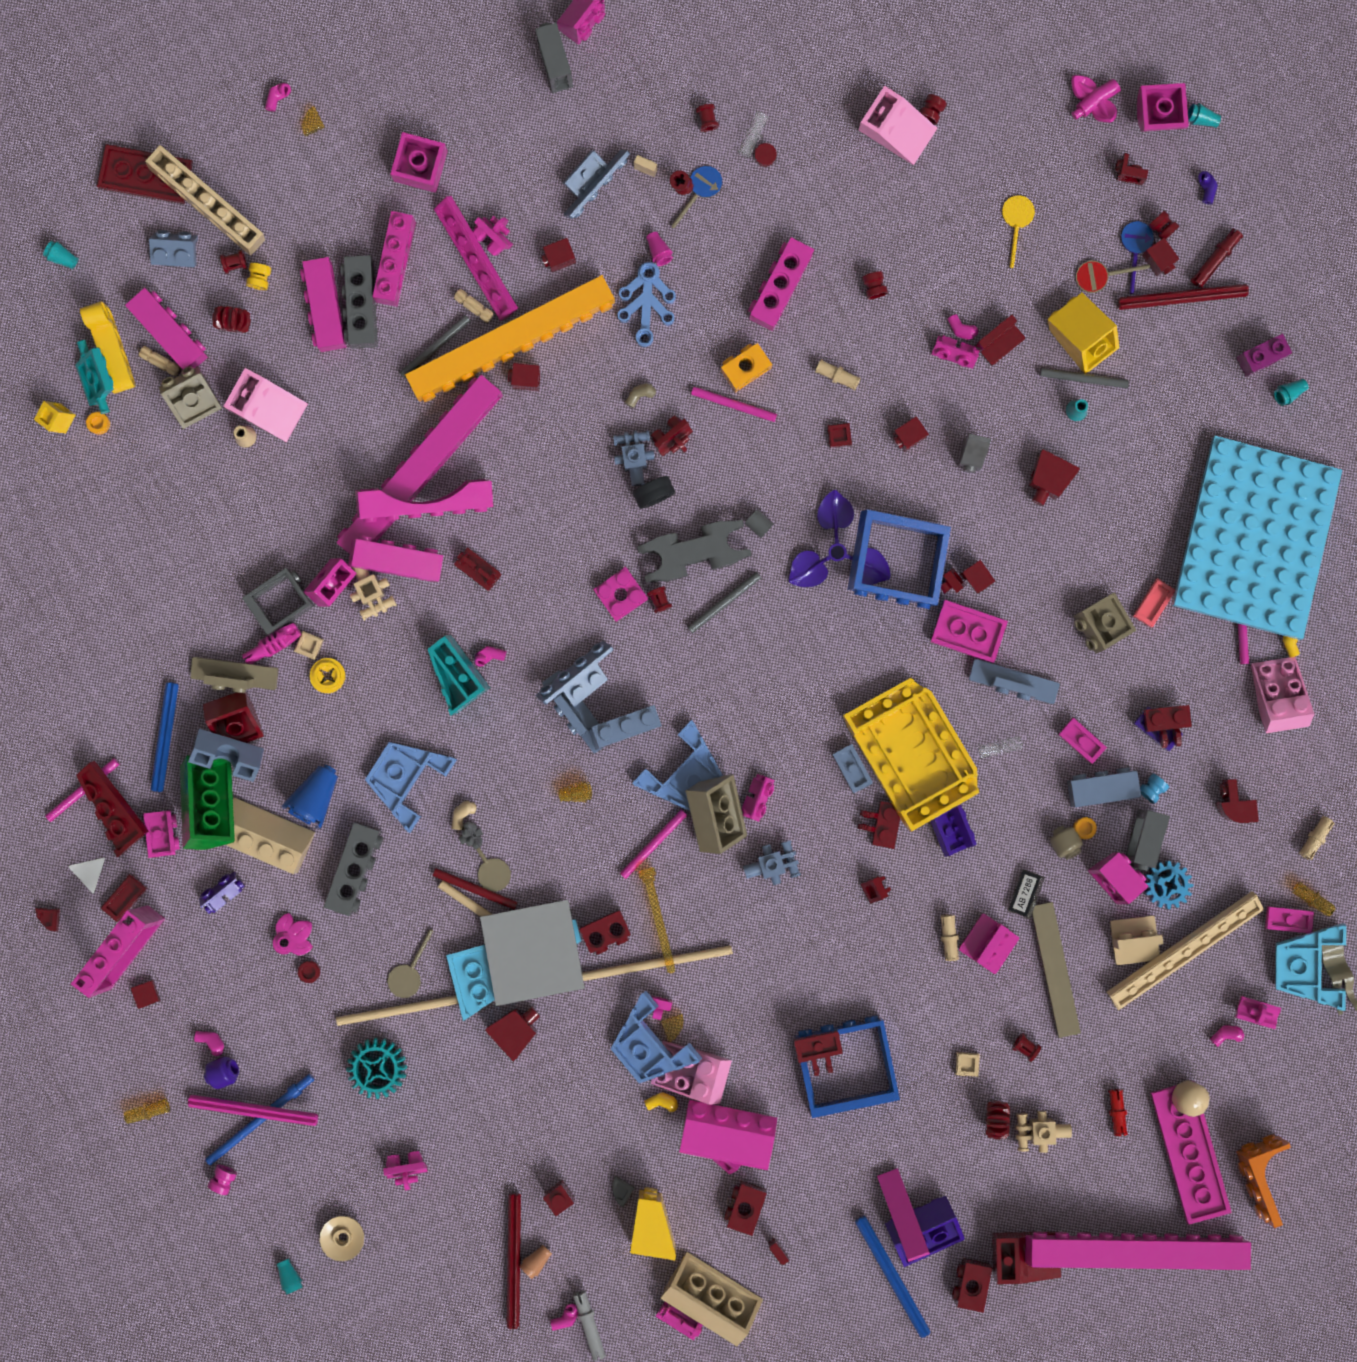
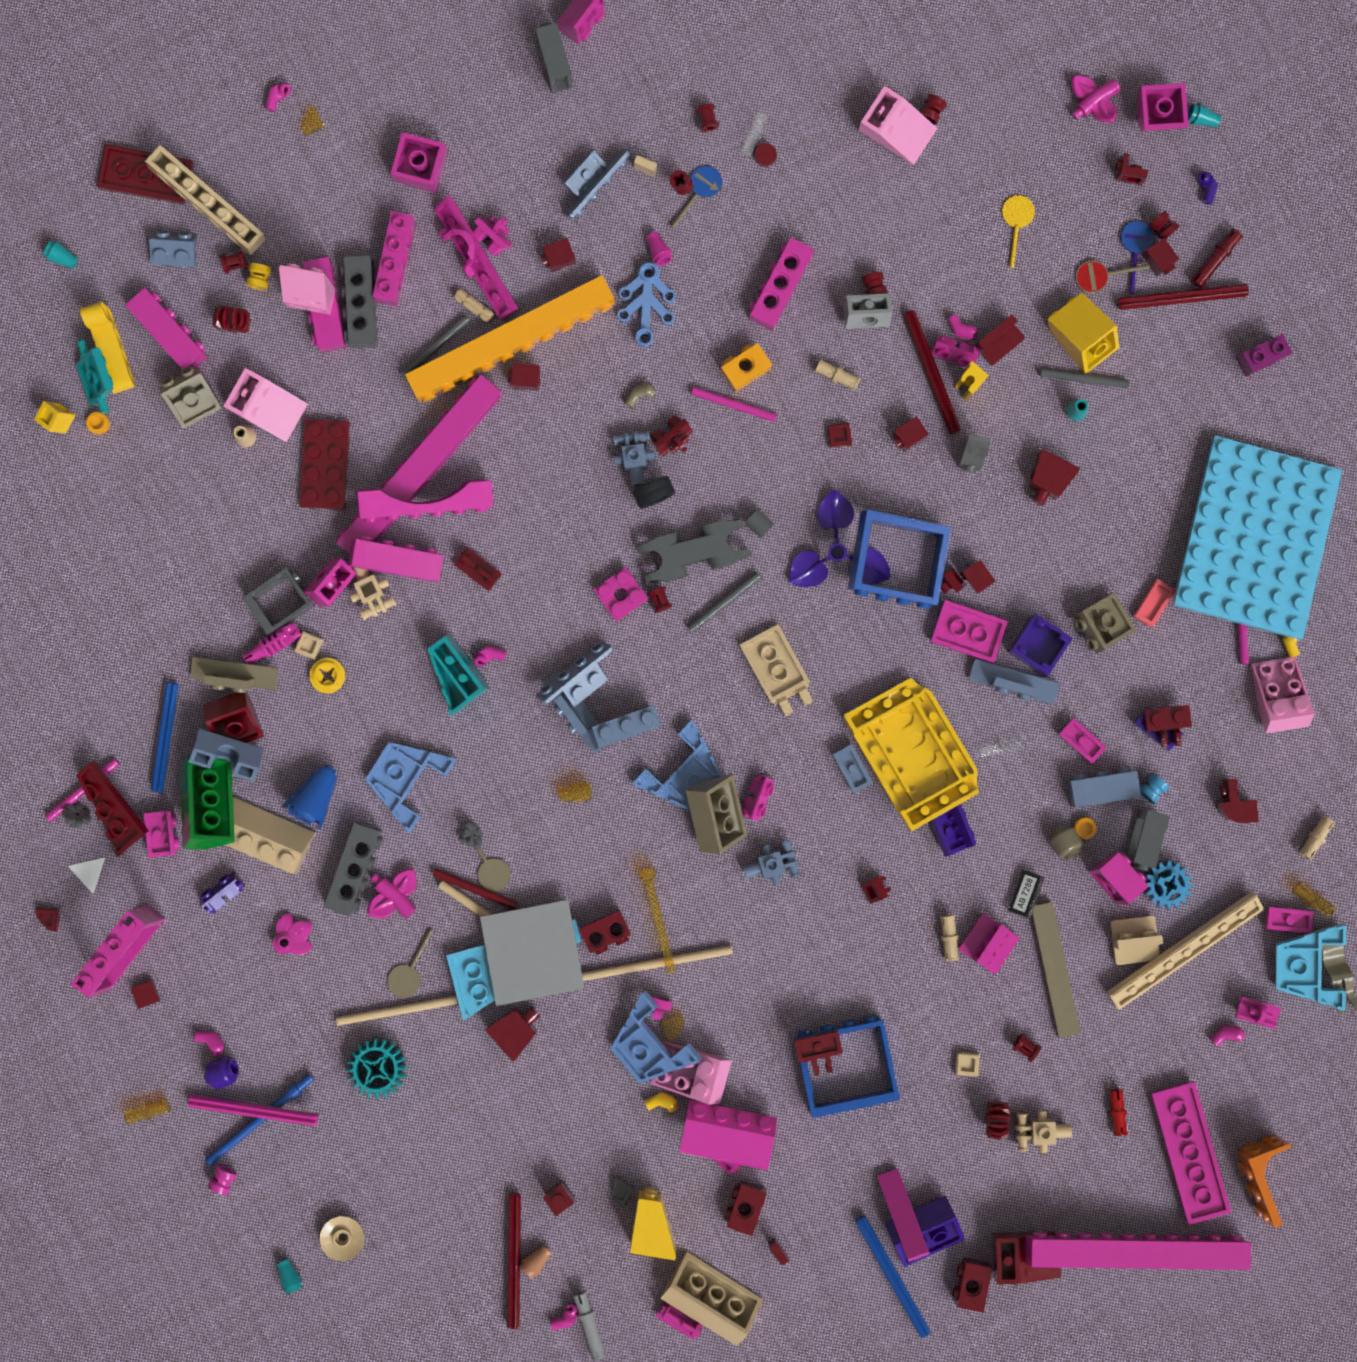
(76, 815): none -> dark grey plant
(124, 897): dark red tile -> none
(159, 361): tan axle -> none
(306, 289): none -> bright pink slope
(309, 971): dark red tile -> none
(325, 464): none -> dark red plate
(393, 895): none -> dark pink plant
(395, 1169): dark pink hips -> none
(444, 235): none -> dark pink helmet
(460, 812): tan arm -> none
(653, 844): dark pink bar -> none
(777, 668): none -> tan tile
(867, 311): none -> light grey brick
(886, 825): dark red hinge -> none
(932, 372): none -> dark red axle
(972, 378): none -> yellow hinge
(1040, 645): none -> dark purple container
(1190, 1098): tan hair -> none
(1287, 393): teal cone -> none

